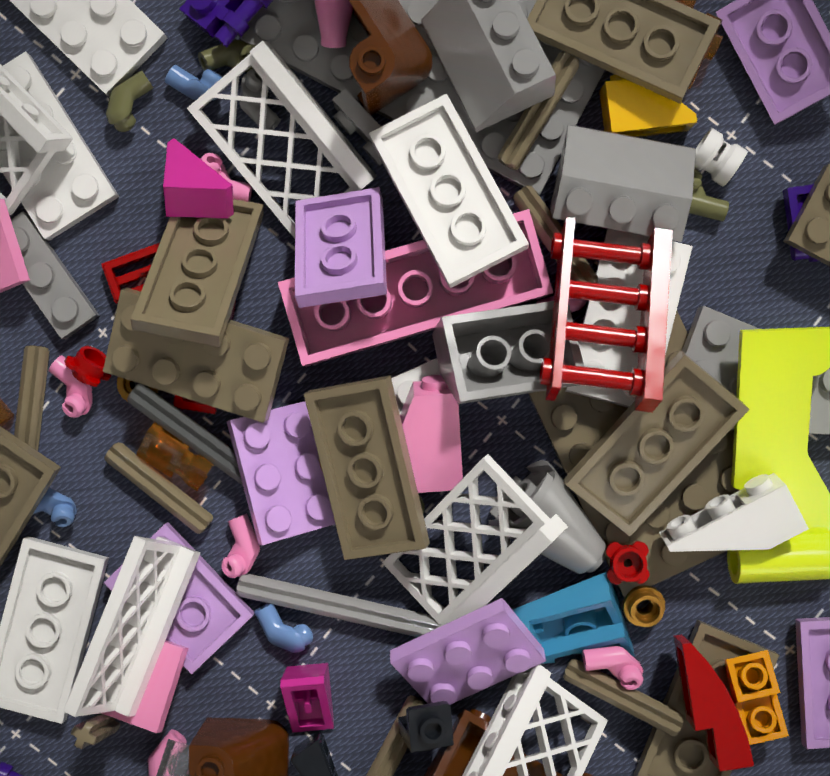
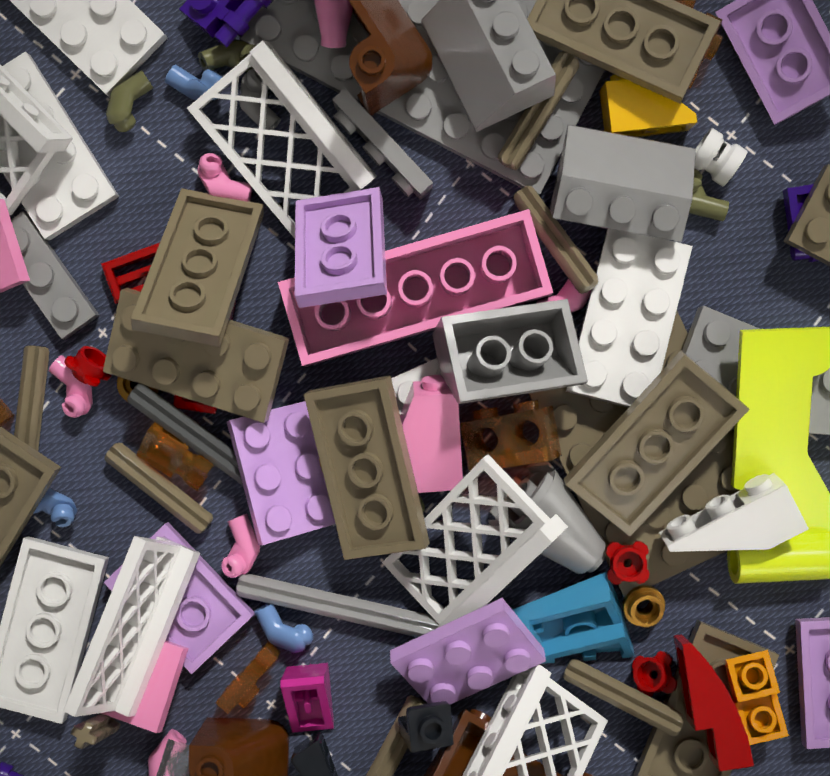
(193, 186): dark pink slope -> none
(243, 686): none -> clear orange plate
(448, 191): white plate -> none
(512, 446): none -> clear orange brick
(618, 662): bright pink arm -> none
(643, 669): none -> red plate
(649, 298): red fence -> none

